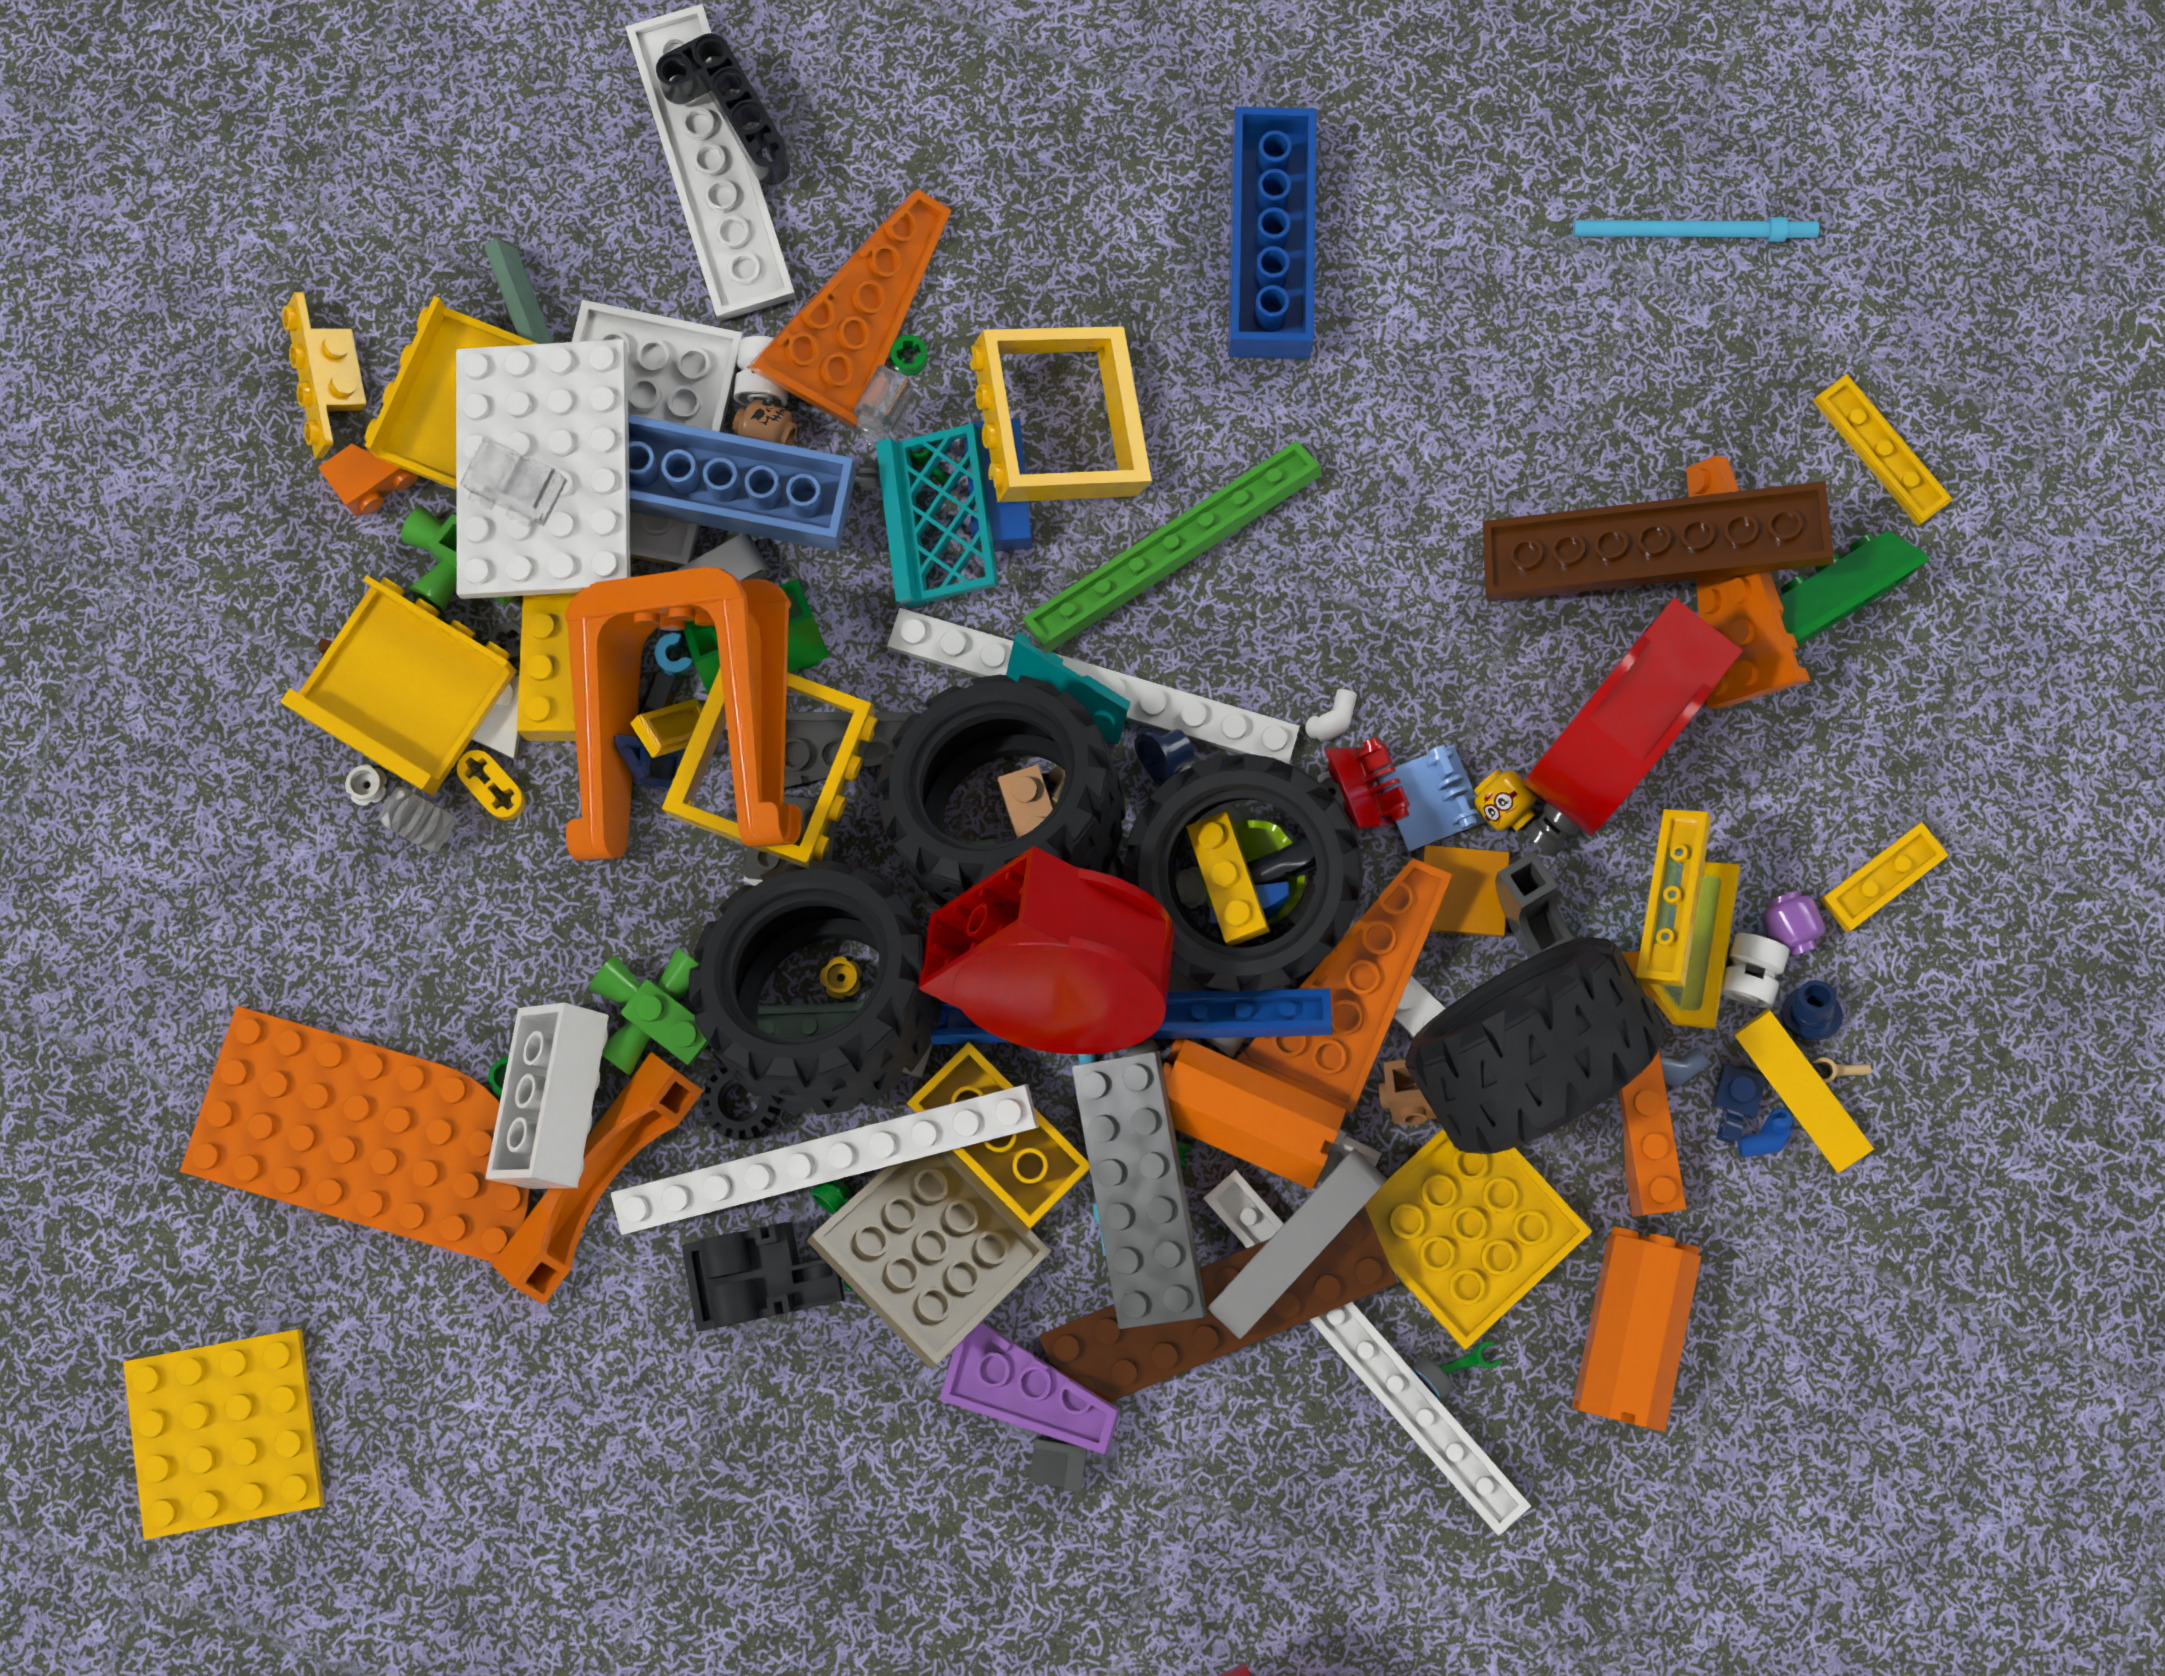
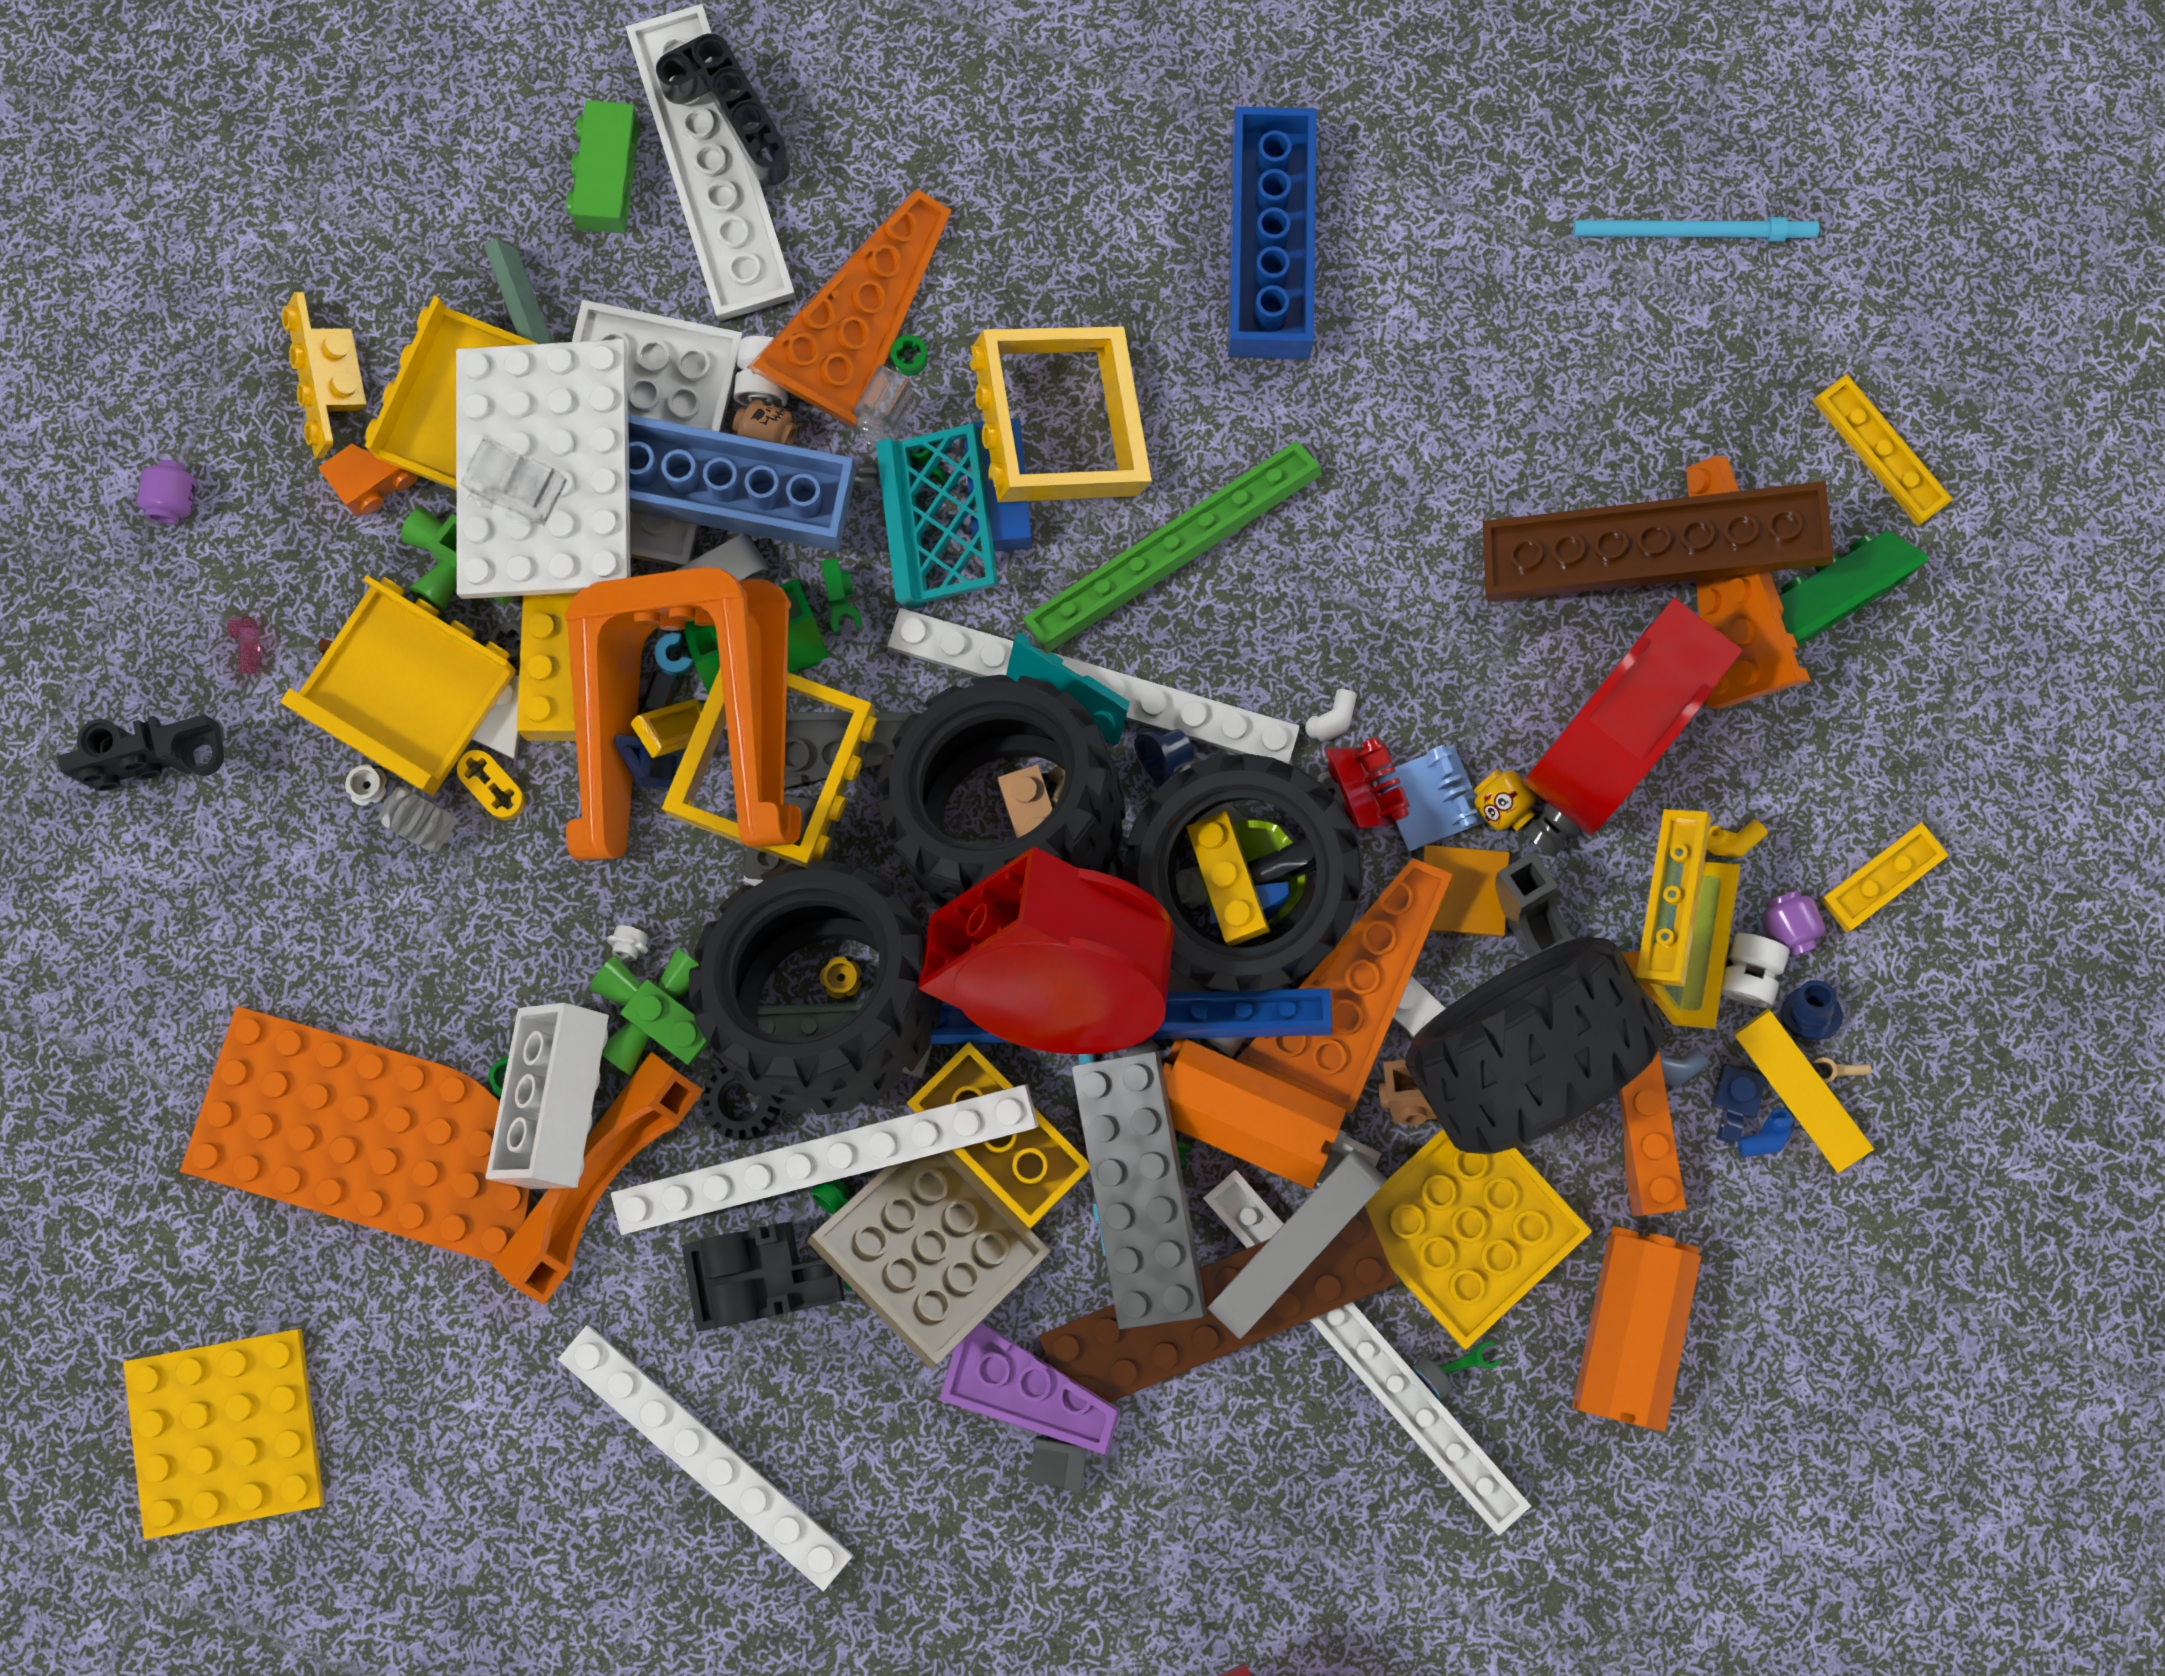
(113, 754): none -> black plate
(166, 492): none -> medium lavender head
(249, 643): none -> clear pink arm
(604, 166): none -> bright green brick
(628, 943): none -> white plate
(705, 1457): none -> white plate
(838, 586): none -> green plate
(1735, 844): none -> yellow arm

